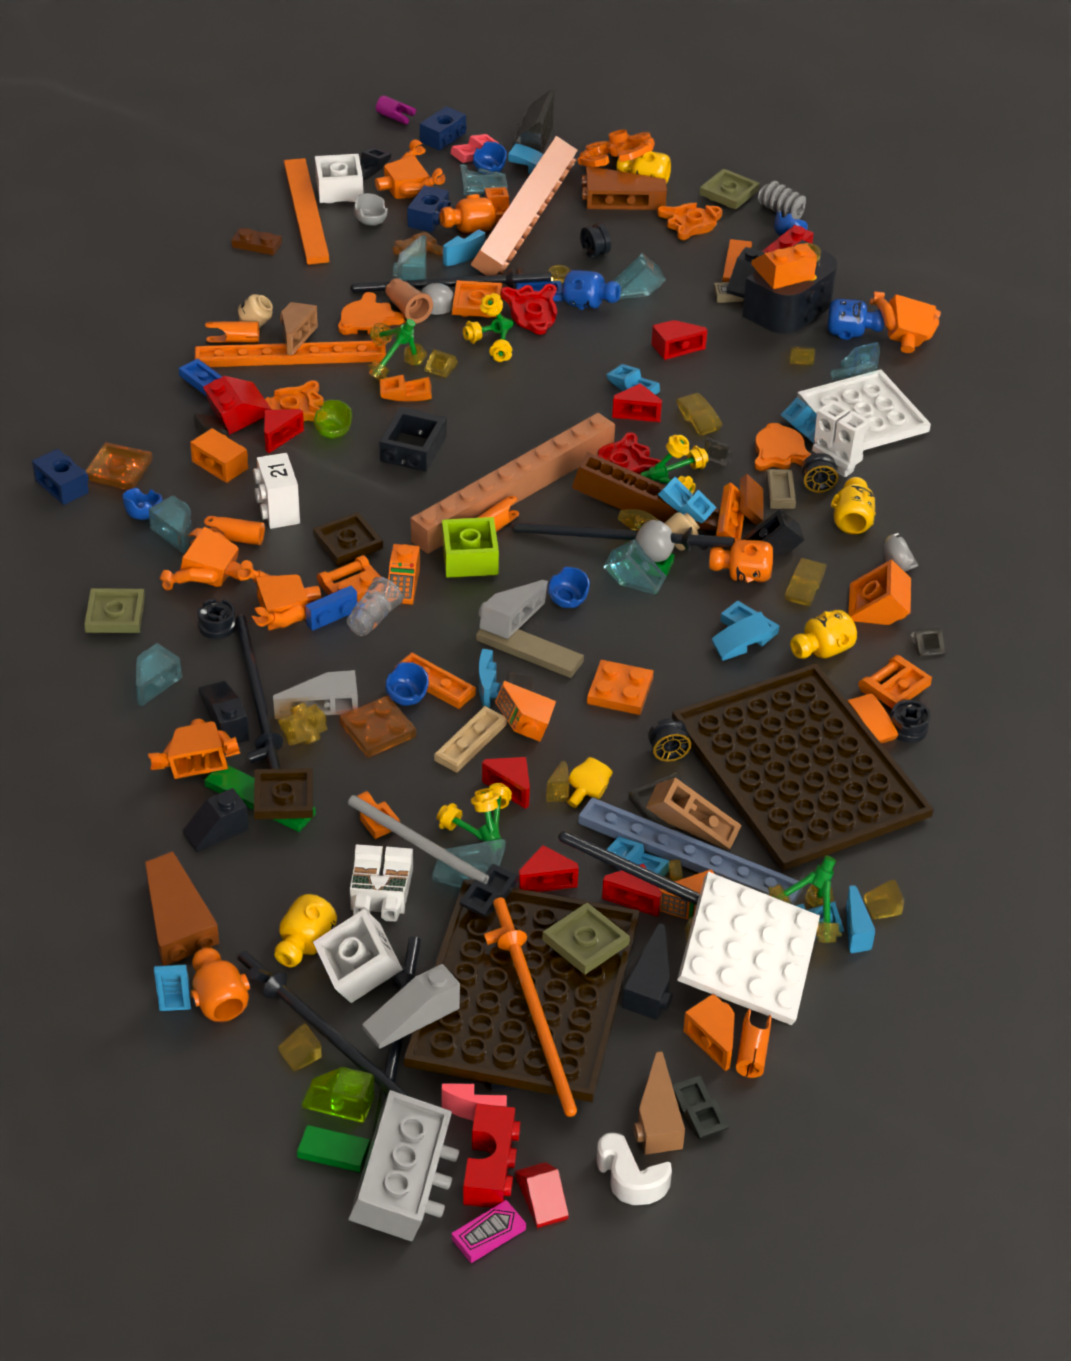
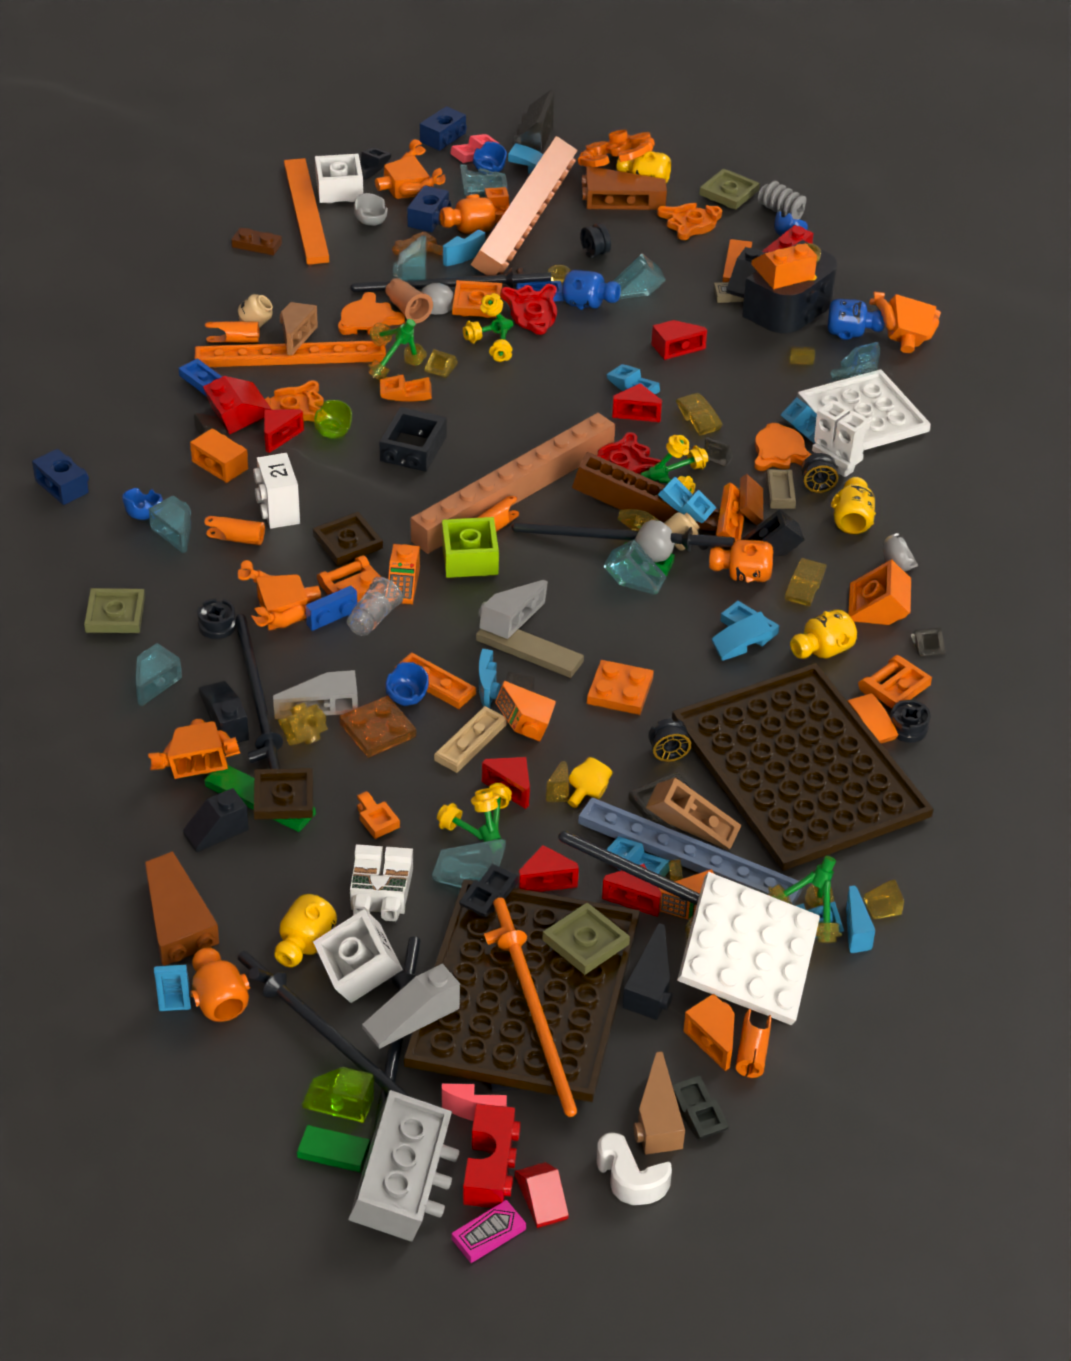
(119, 466): clear orange plate -> none
(206, 561): orange torso -> none
(301, 1048): clear yellow slope -> none
(394, 109): magenta hinge -> none
(417, 839): light grey piece -> none
(569, 587): blue hair -> none

